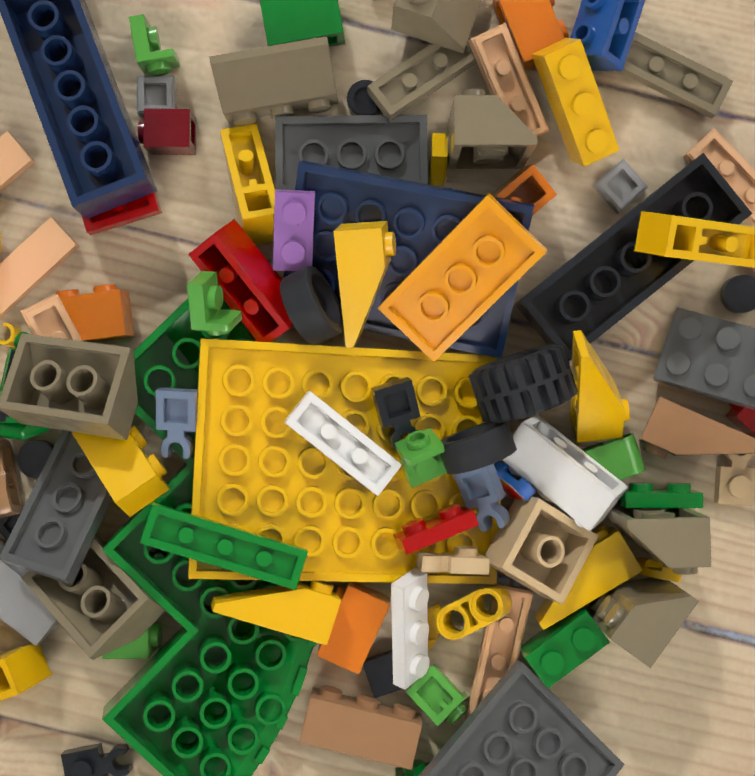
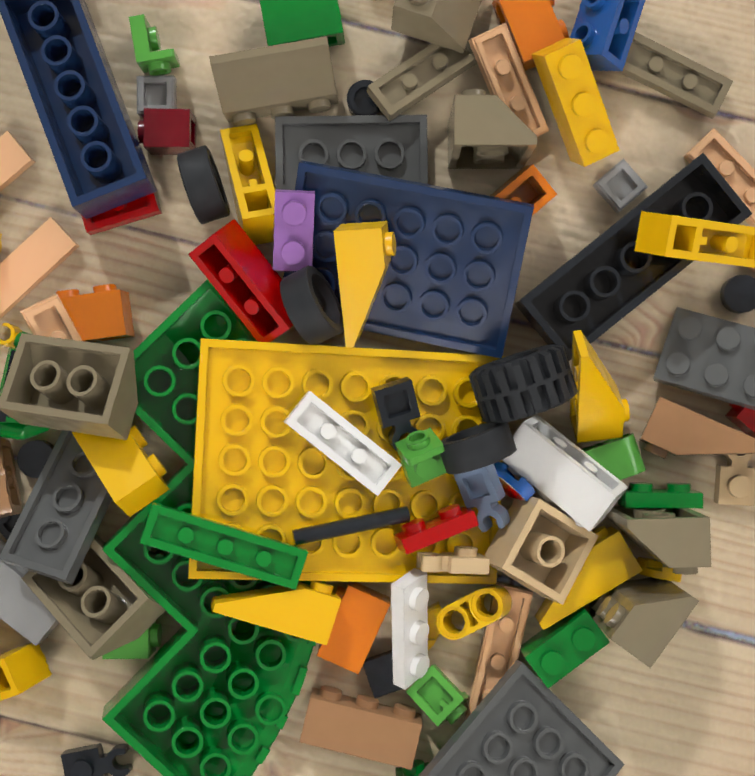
(178, 415): sand blue plate -> none
(203, 184): none -> black tyre
(205, 306): bright green bracket -> none
(350, 525): none -> black bar
(438, 159): yellow tile -> none
(462, 277): light orange plate -> none

